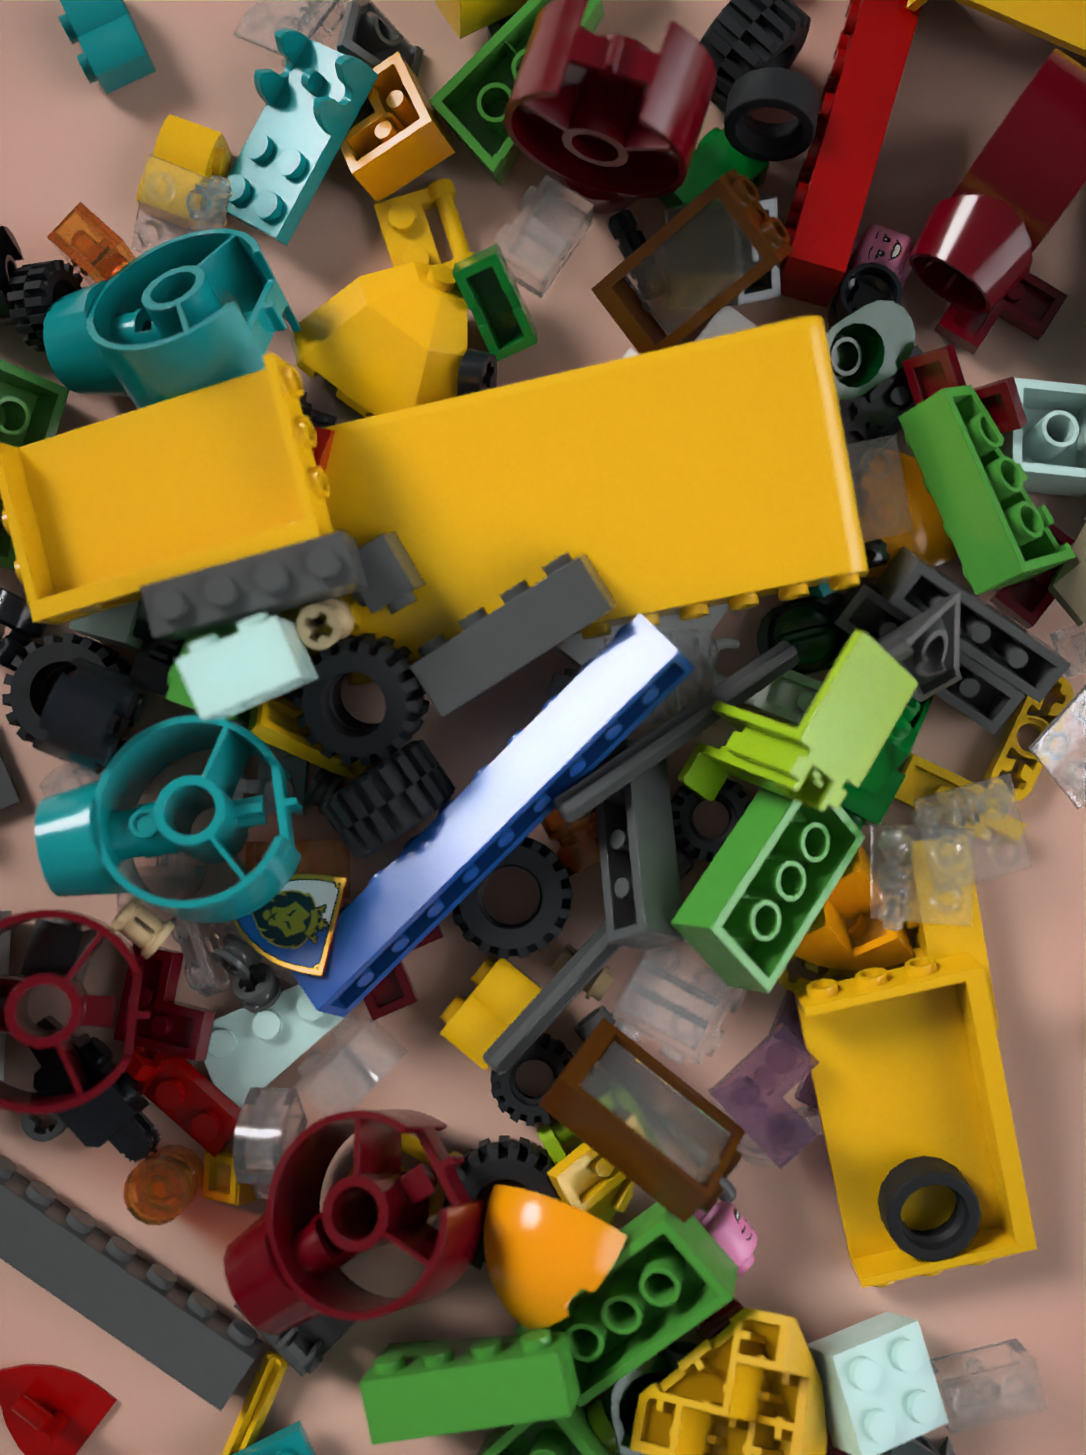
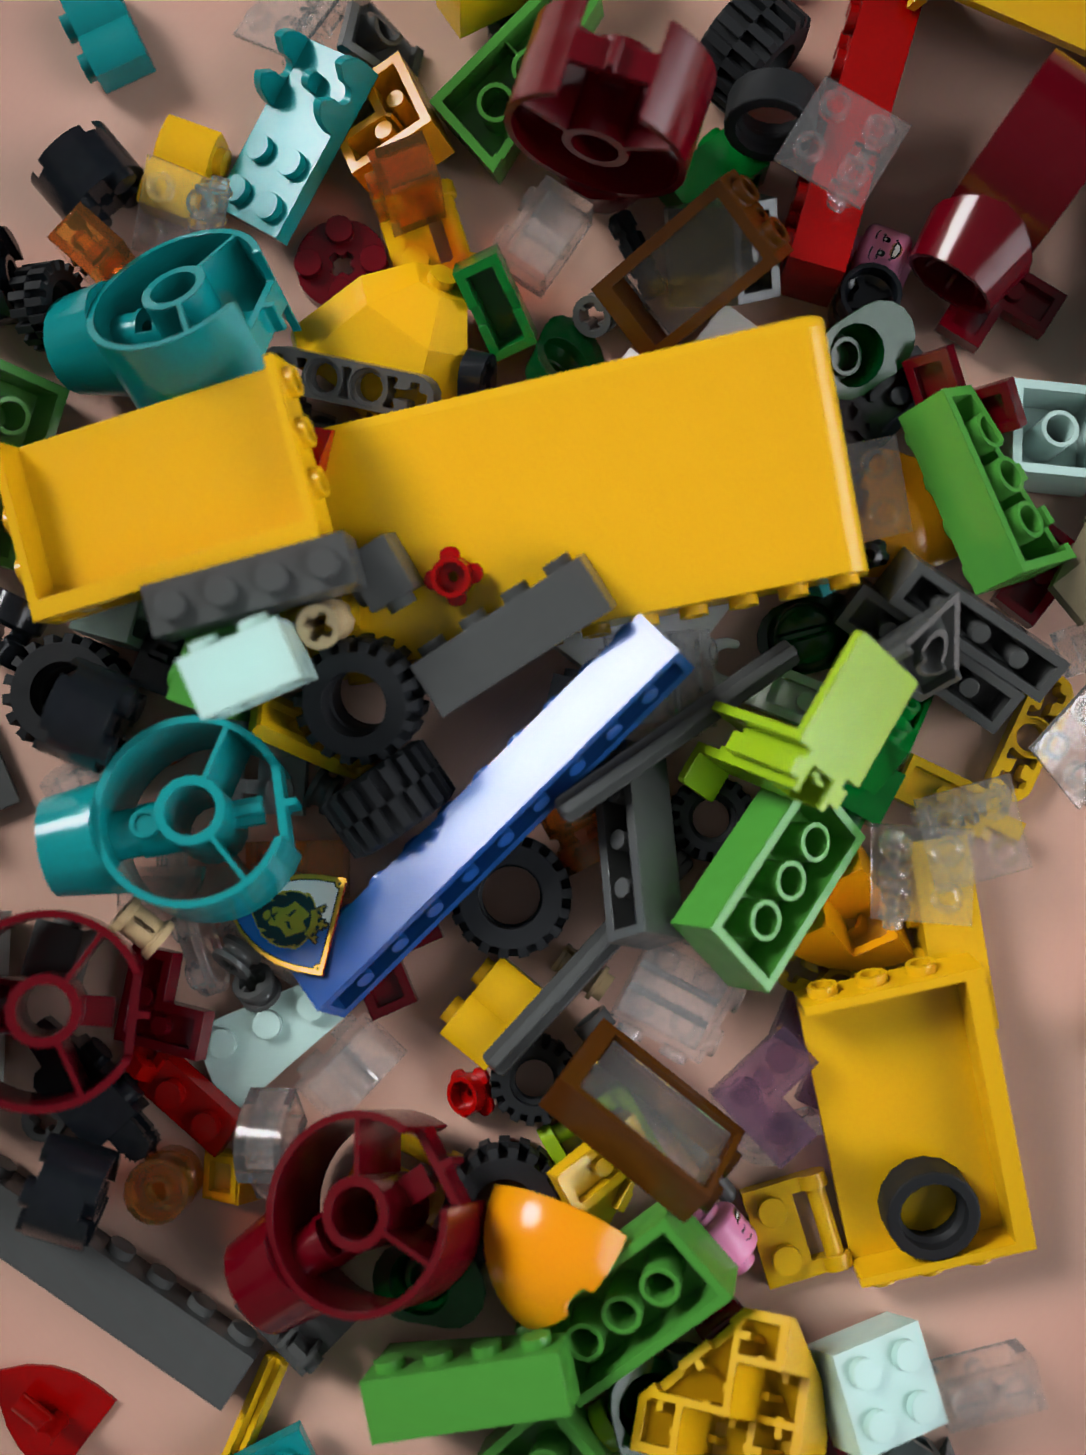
(69, 1193): none -> black brick
(88, 170): none -> black brick
(334, 240): none -> dark red plate
(349, 380): none -> dark grey beam
(405, 184): none -> clear orange brick
(439, 580): none -> red plate
(455, 1308): none -> dark green piece
(470, 1092): none -> red plate
(562, 349): none -> dark green piece
(589, 325): none -> dark grey bush
(780, 1232): none -> yellow plate
(842, 144): none -> clear hinge

